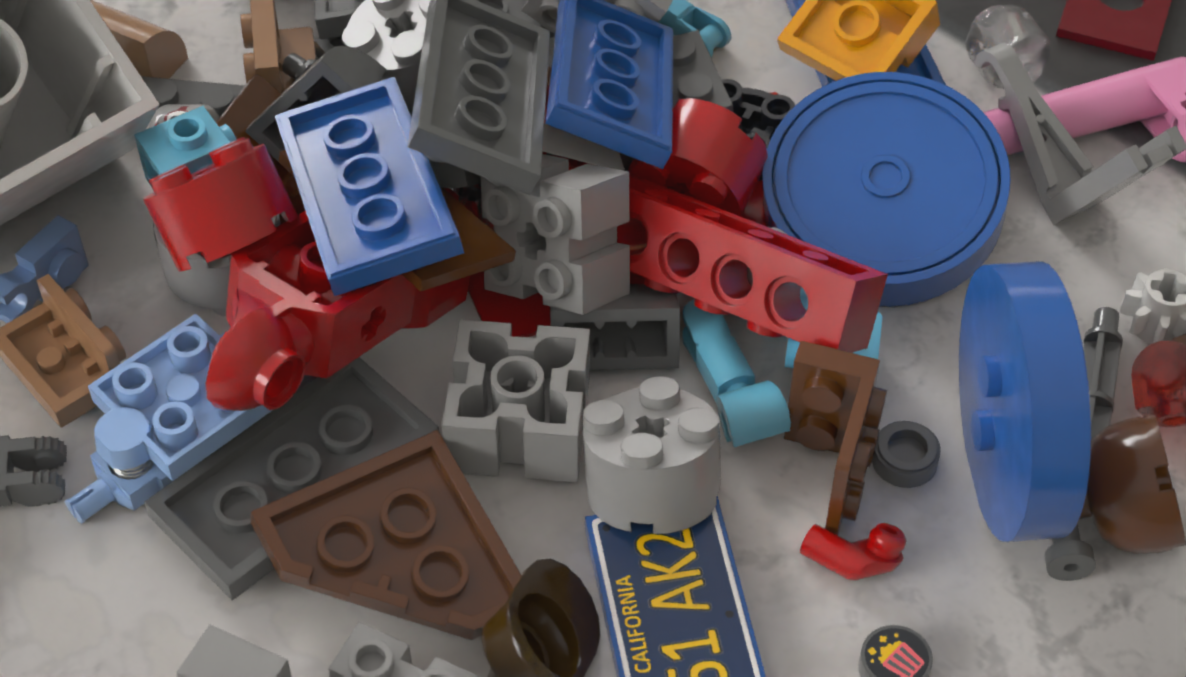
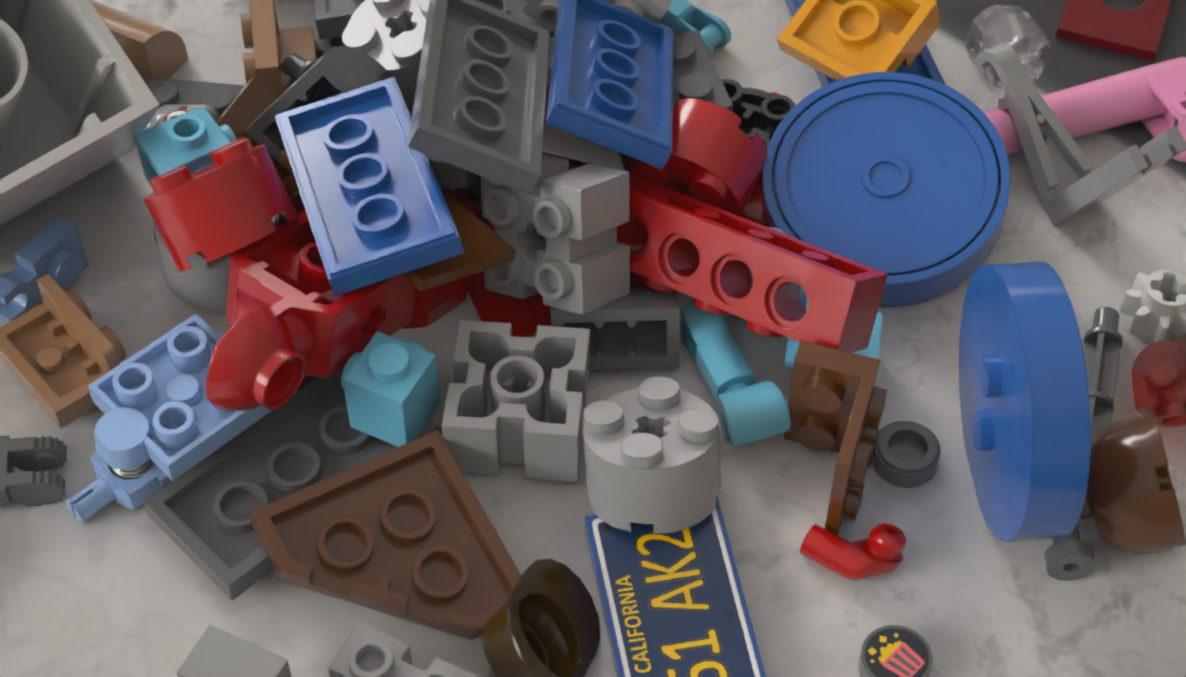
(391, 389): none -> medium azure brick

